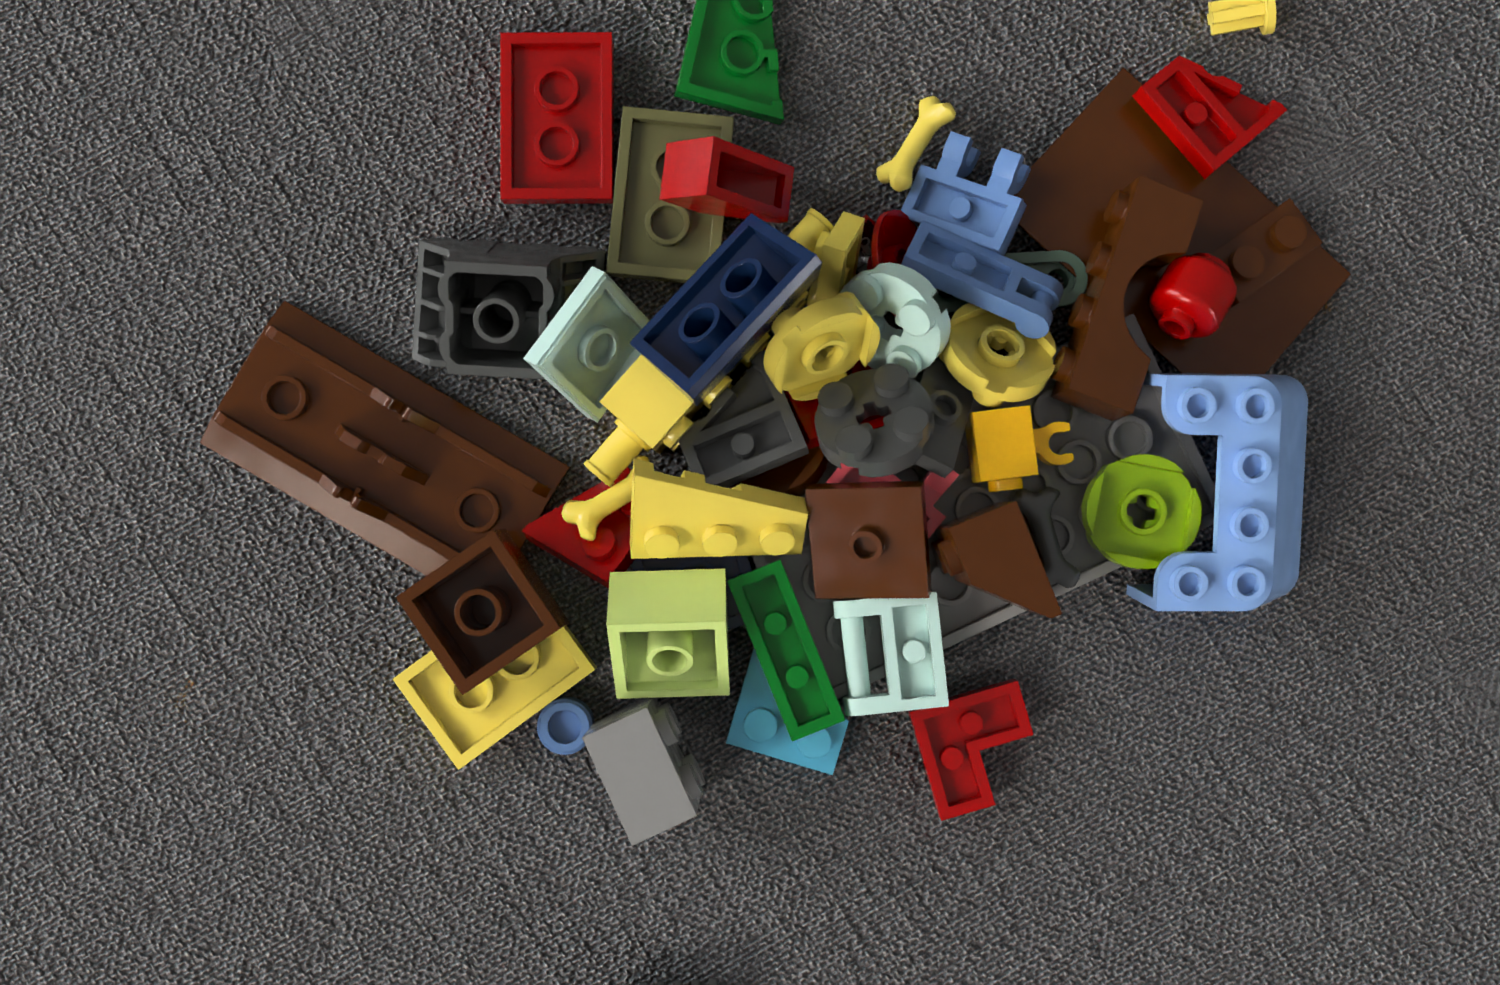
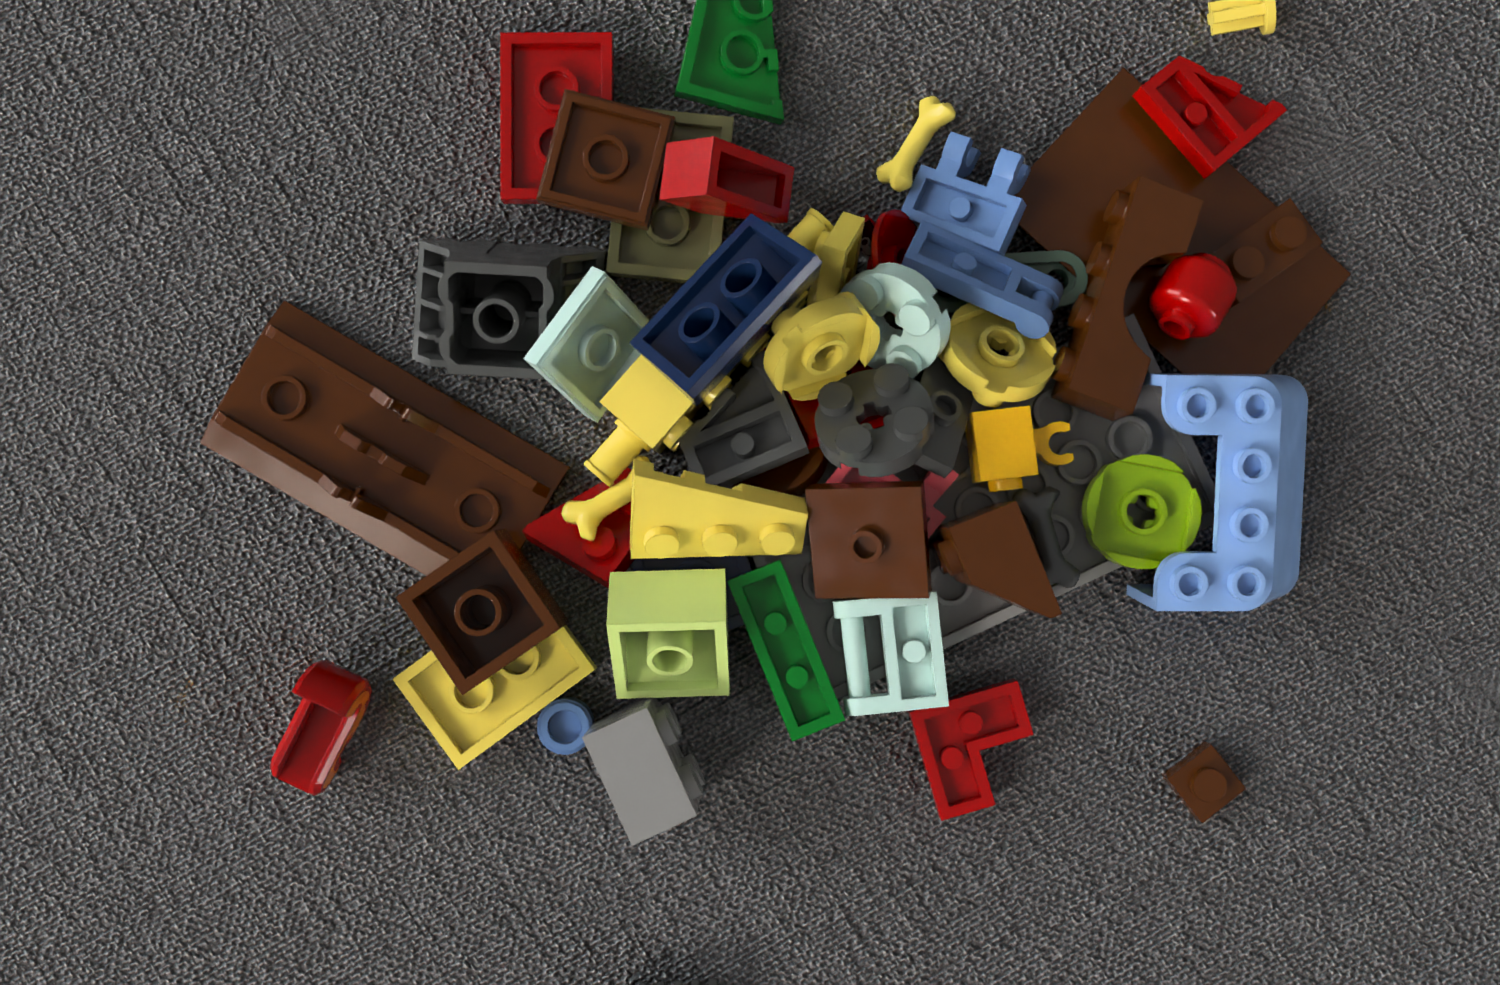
(321, 726): none -> red animal
(606, 159): none -> reddish brown plate
(761, 729): medium azure wing -> none
(1203, 782): none -> reddish brown plate

